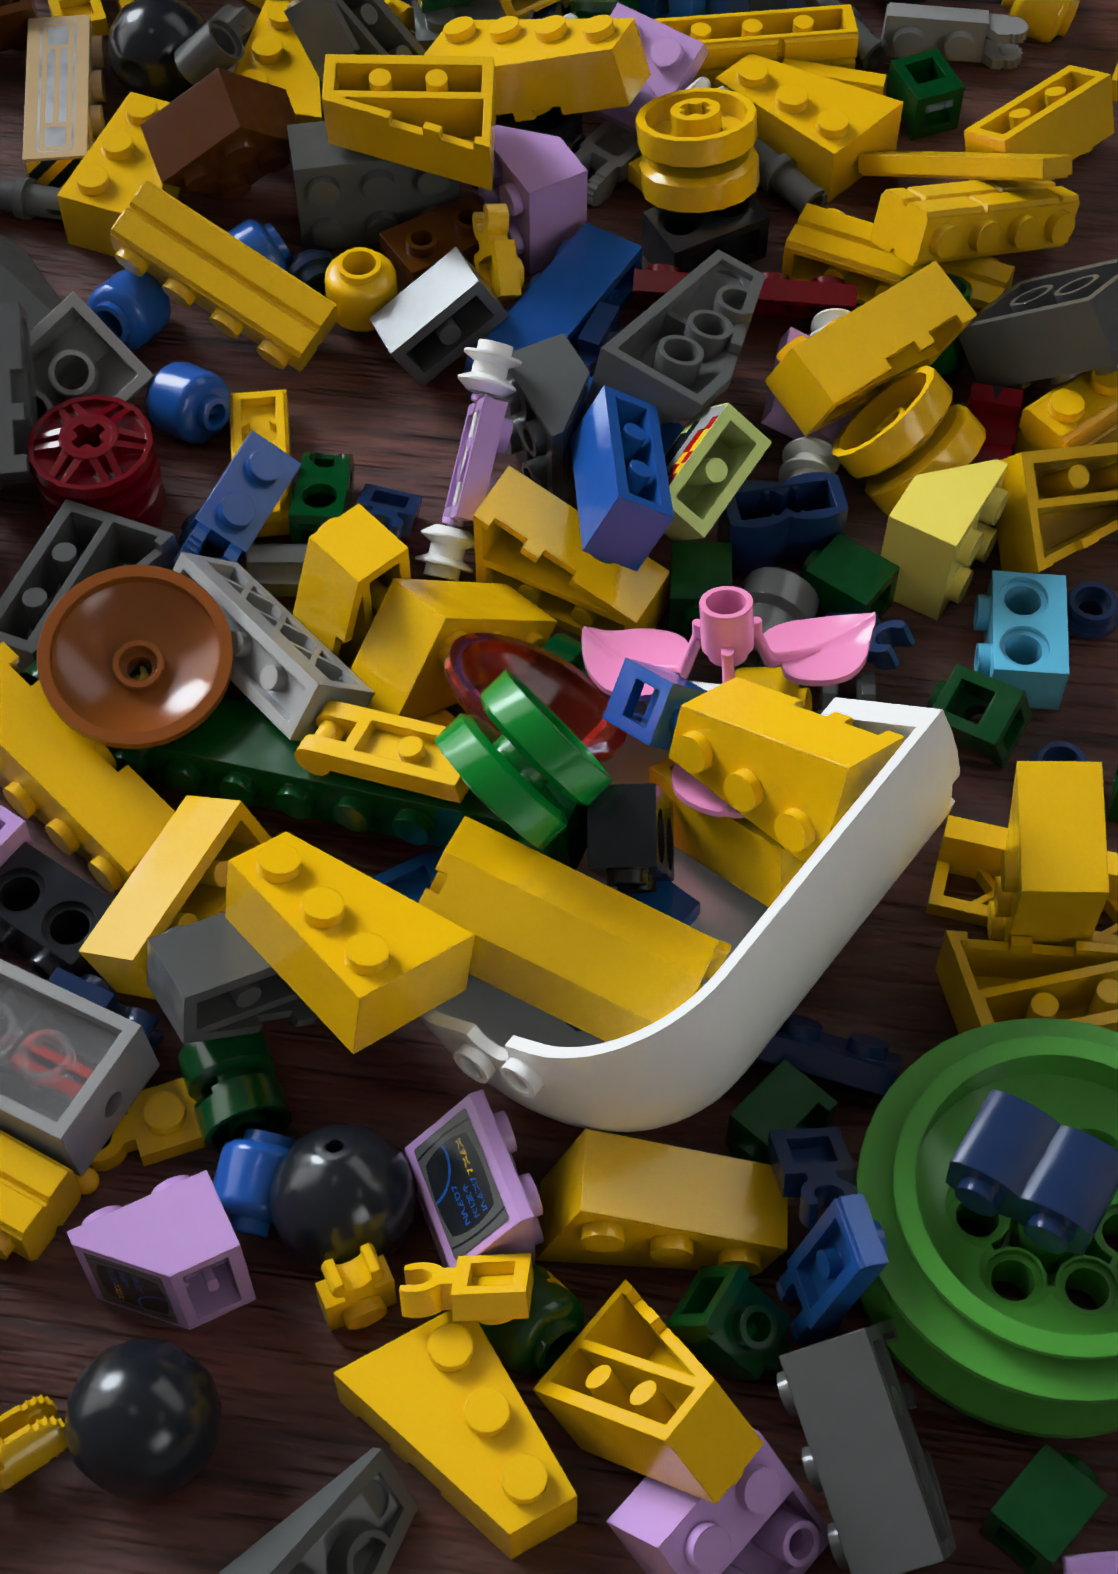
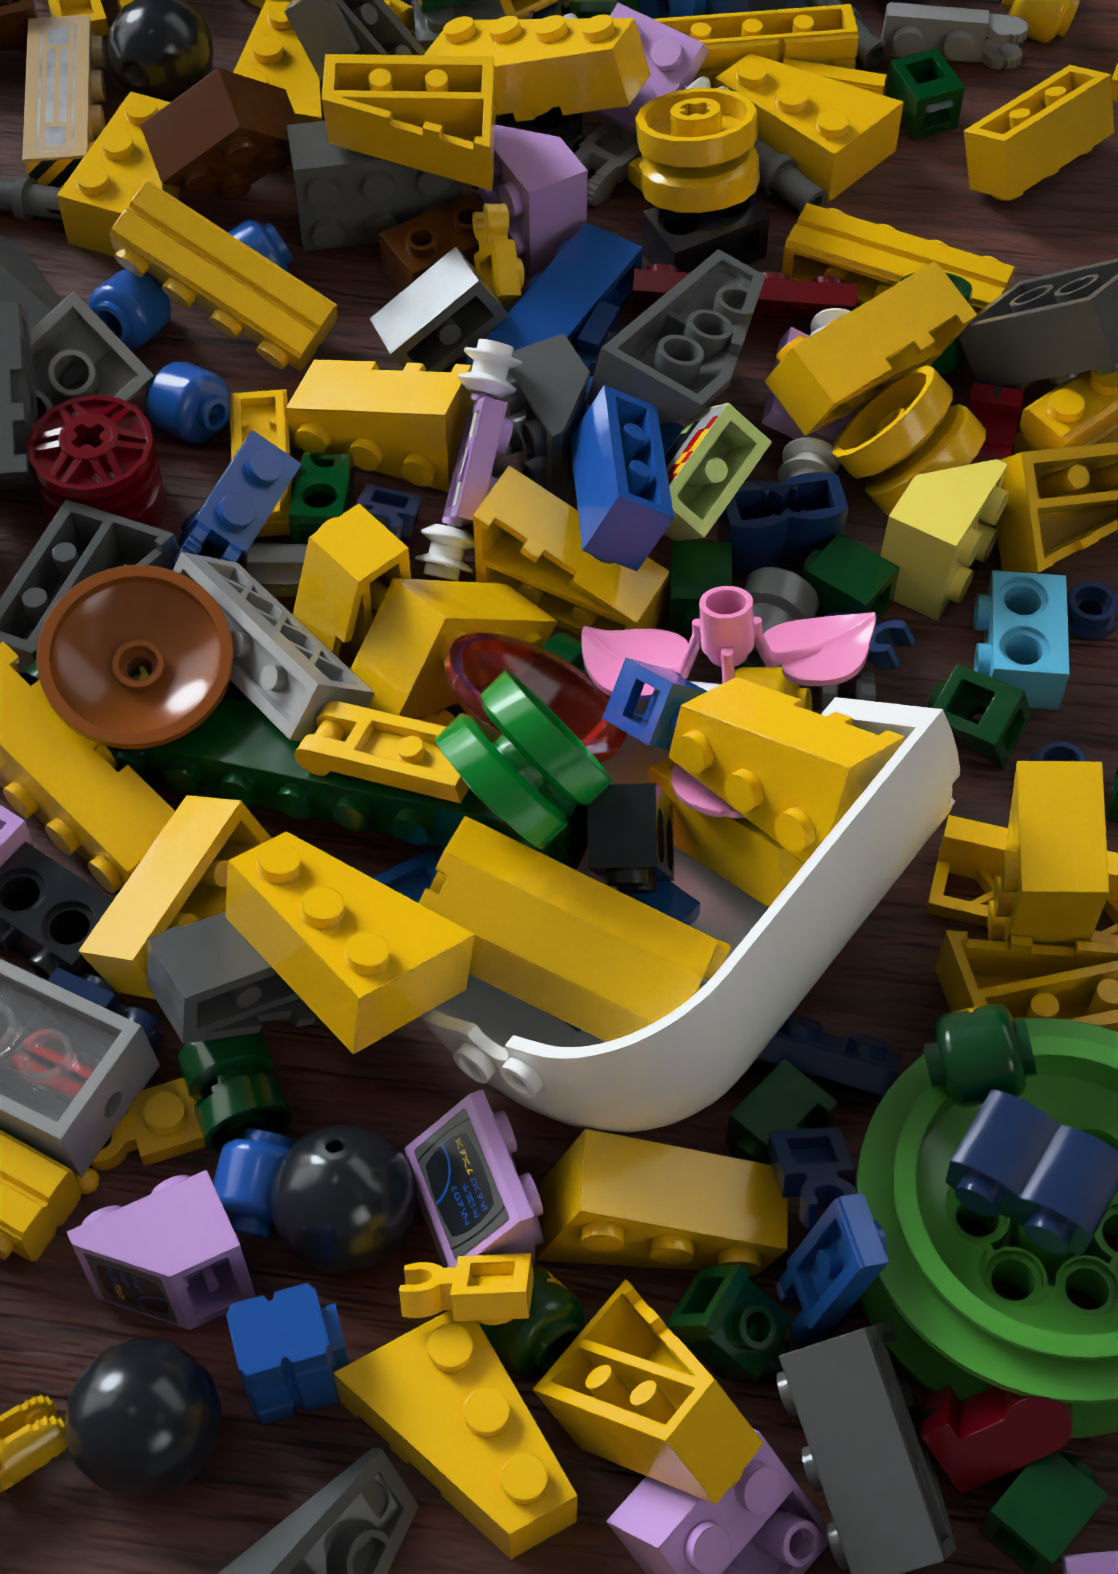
(216, 43): dark grey piece -> none
(287, 1352): none -> blue brick
(311, 267): dark blue plate -> none
(356, 1290): yellow plate -> none
(360, 286): yellow head -> none
(385, 418): none -> yellow wedge
(966, 165): yellow tile -> none
(973, 219): yellow brick -> none
(980, 1052): none -> dark green head
(991, 1432): none -> dark red leg

